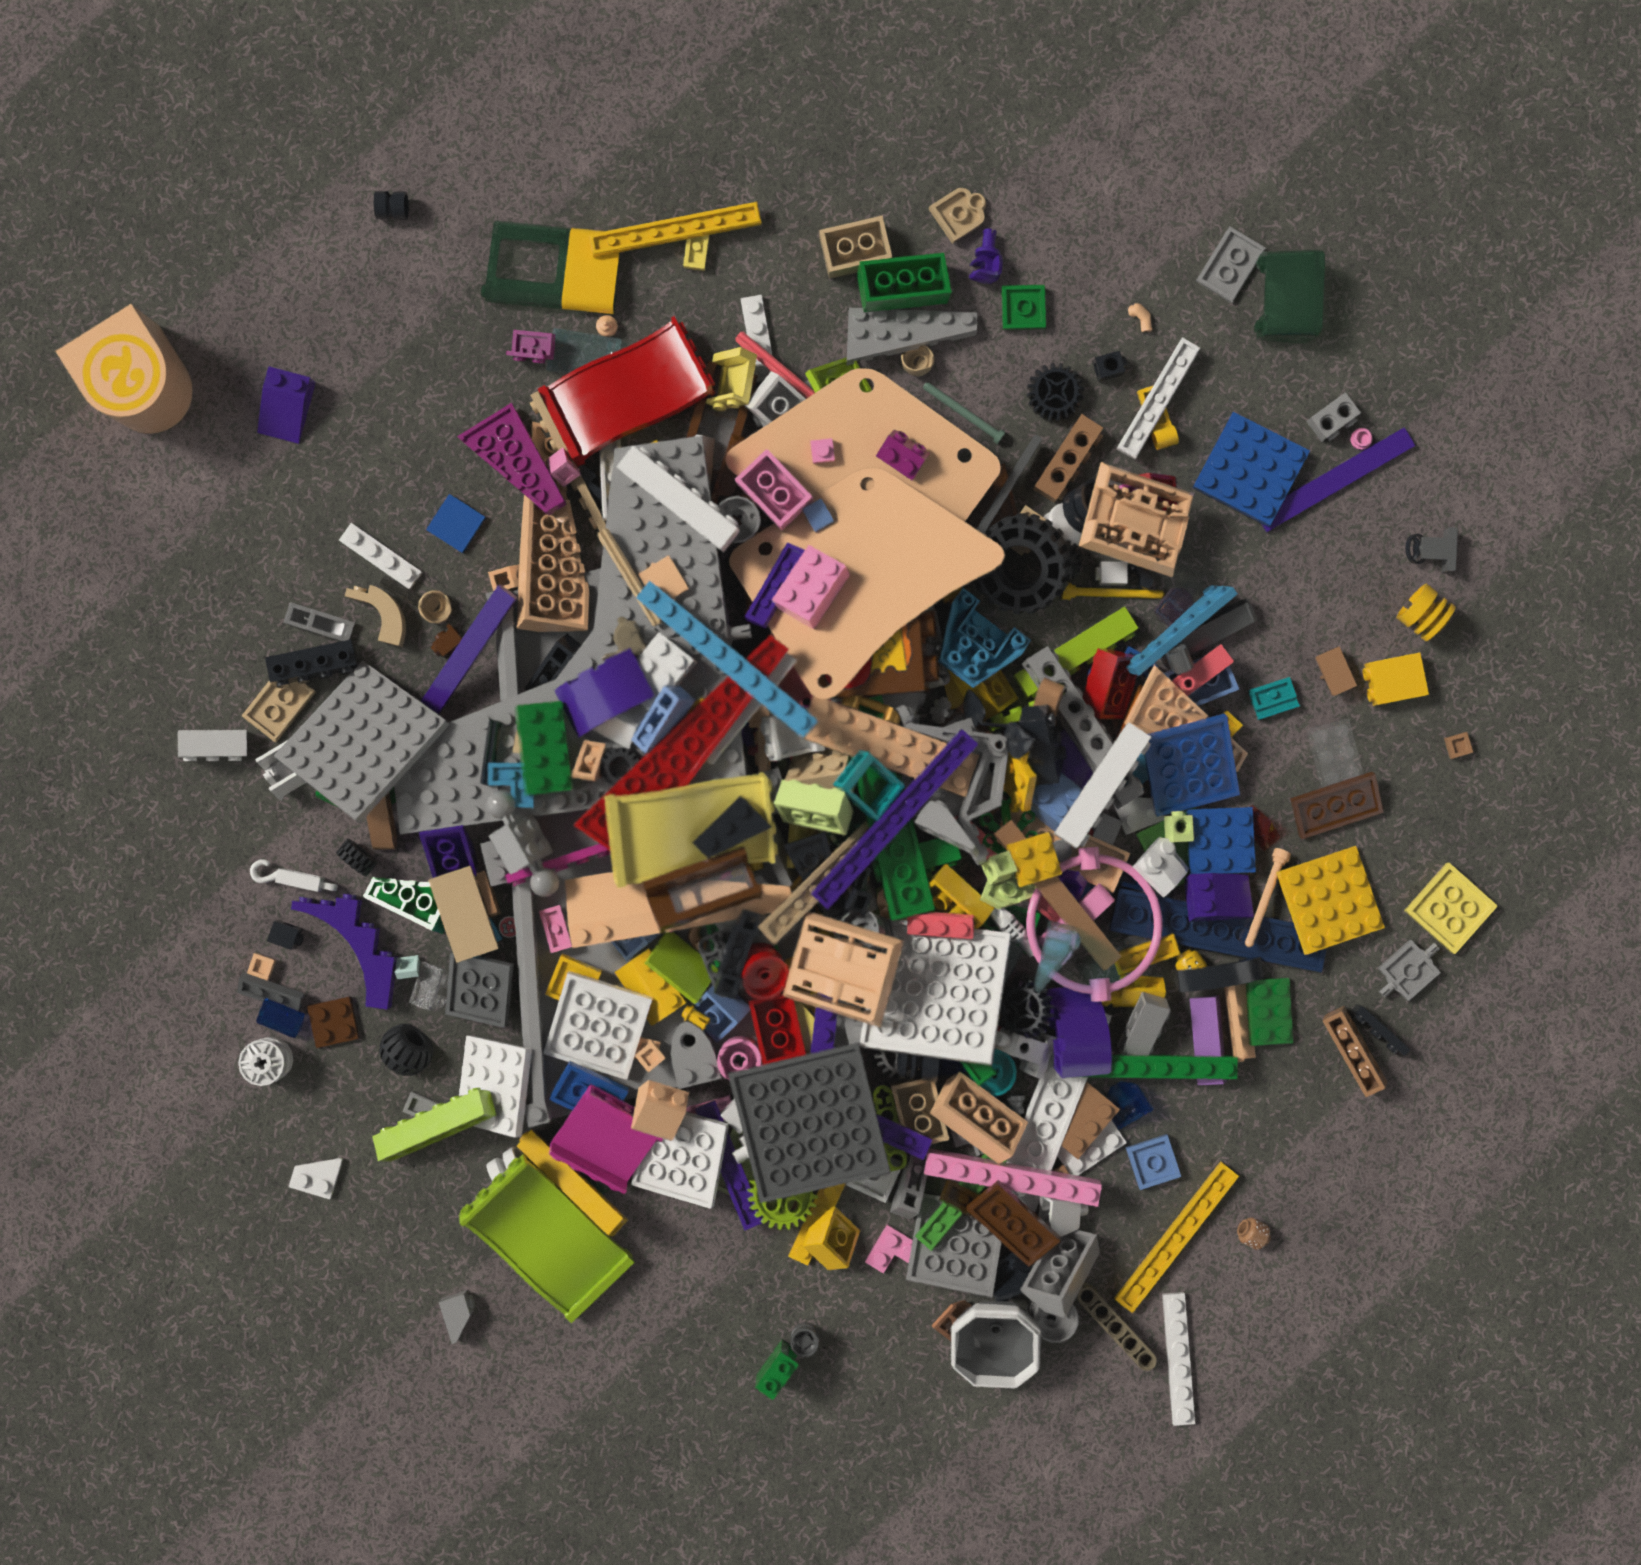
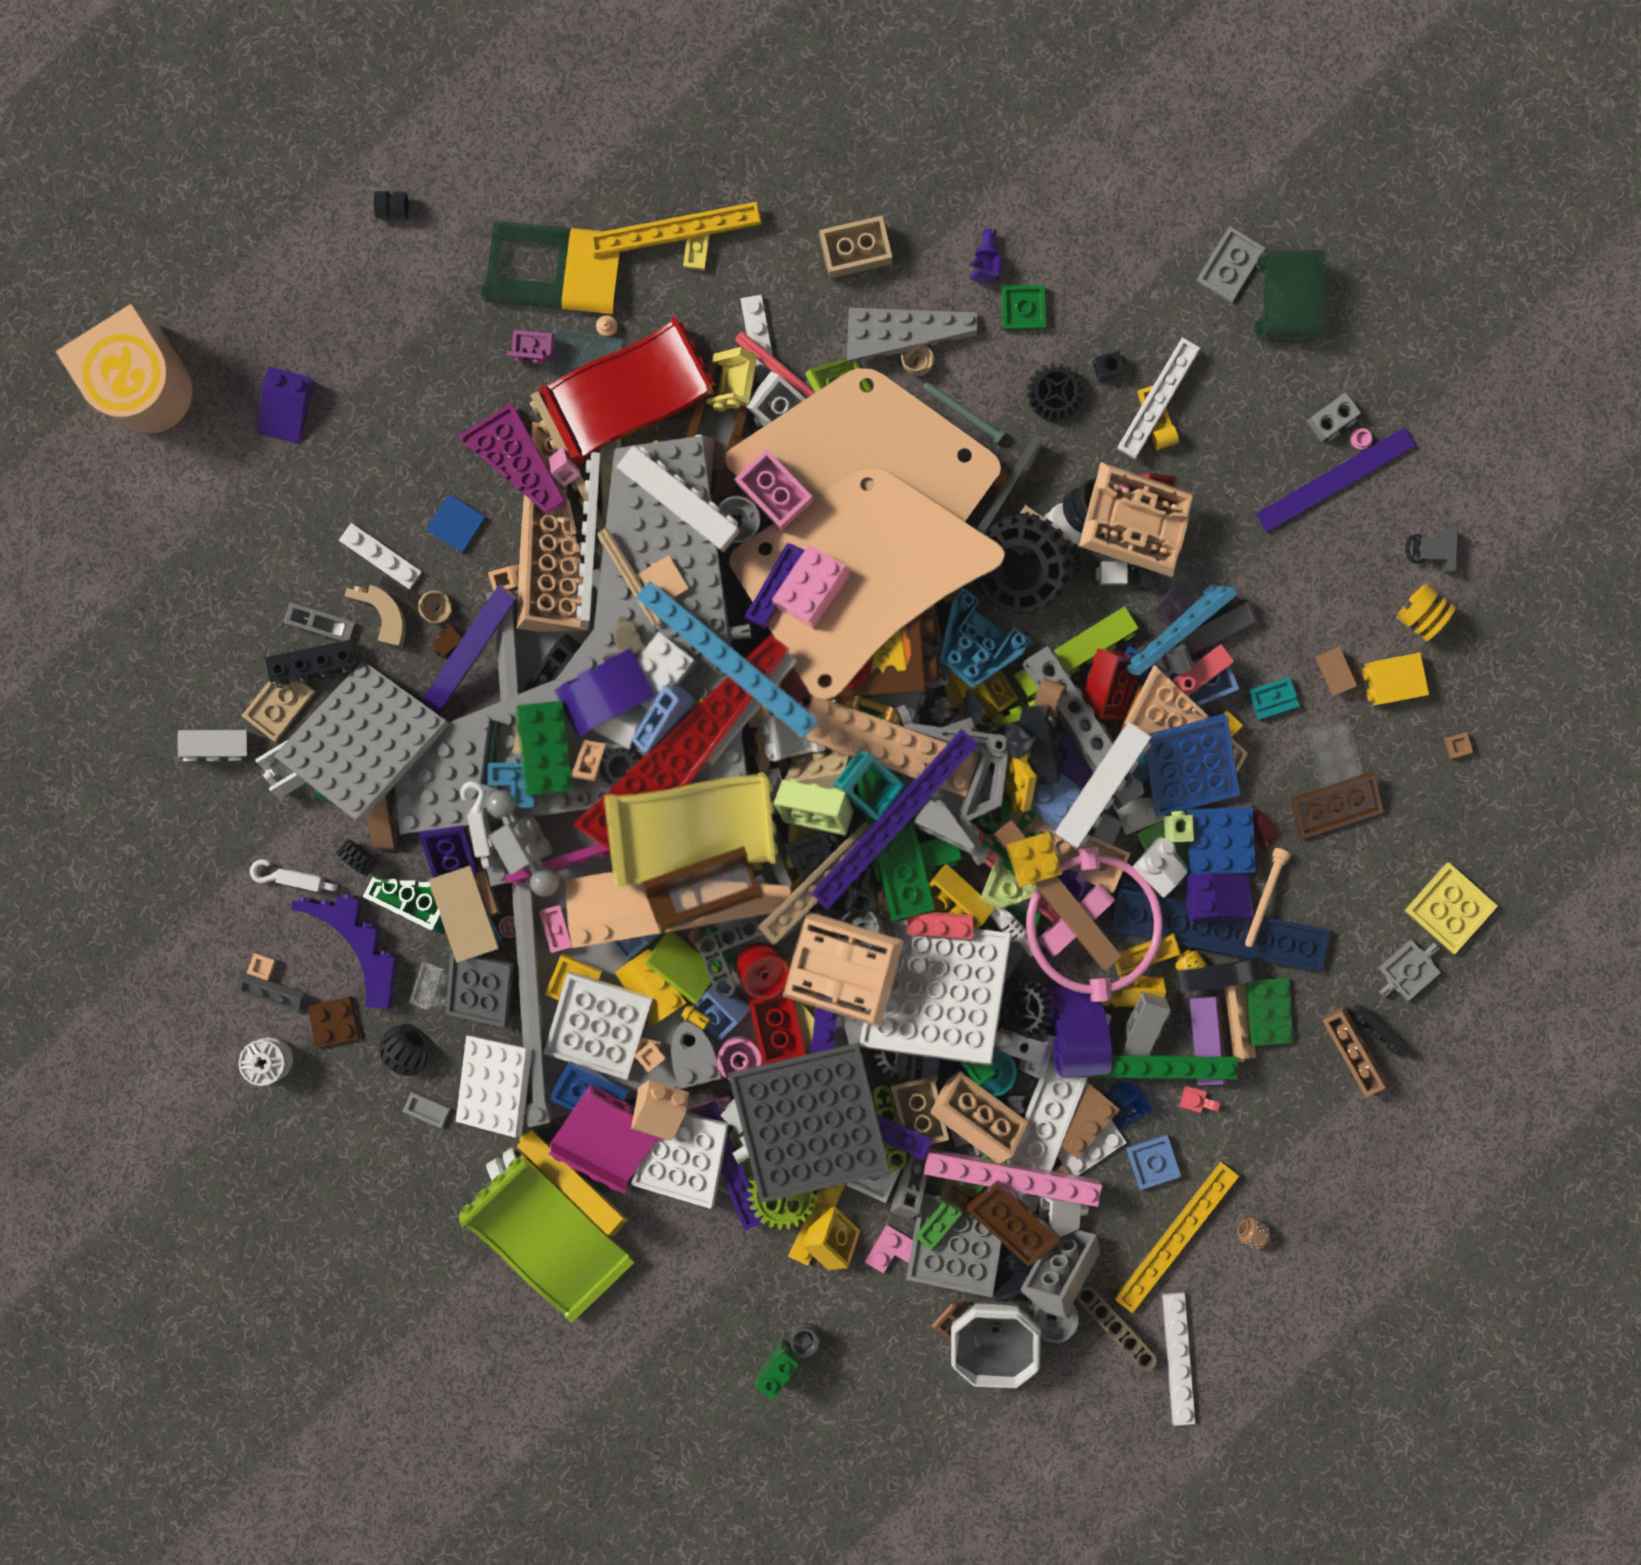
(280, 1018): clear blue slope -> none
(285, 935): black brick -> none
(317, 1177): white wing -> none
(407, 967): light aqua plate -> none
(434, 1125): lime brick -> none
(456, 1313): light grey slope -> none
(479, 825): none -> white piece
(587, 548): none -> white plate
(731, 828): black wing -> none
(736, 953): black slope -> none
(818, 515): medium blue slope -> none
(822, 451): bright pink plate -> none
(903, 282): green brick -> none
(903, 454): magenta bracket -> none
(959, 213): tan plate -> none
(999, 867): yellowish green brick -> none
(1056, 950): clear light blue slope -> none
(1062, 849): light grey piece -> none
(1072, 591): yellow piece -> none
(1083, 428): medium nougat brick -> none
(1143, 314): light nougat arm -> none
(1195, 1100): none -> coral plate
(1251, 469): blue plate -> none
(1330, 900): yellow plate -> none

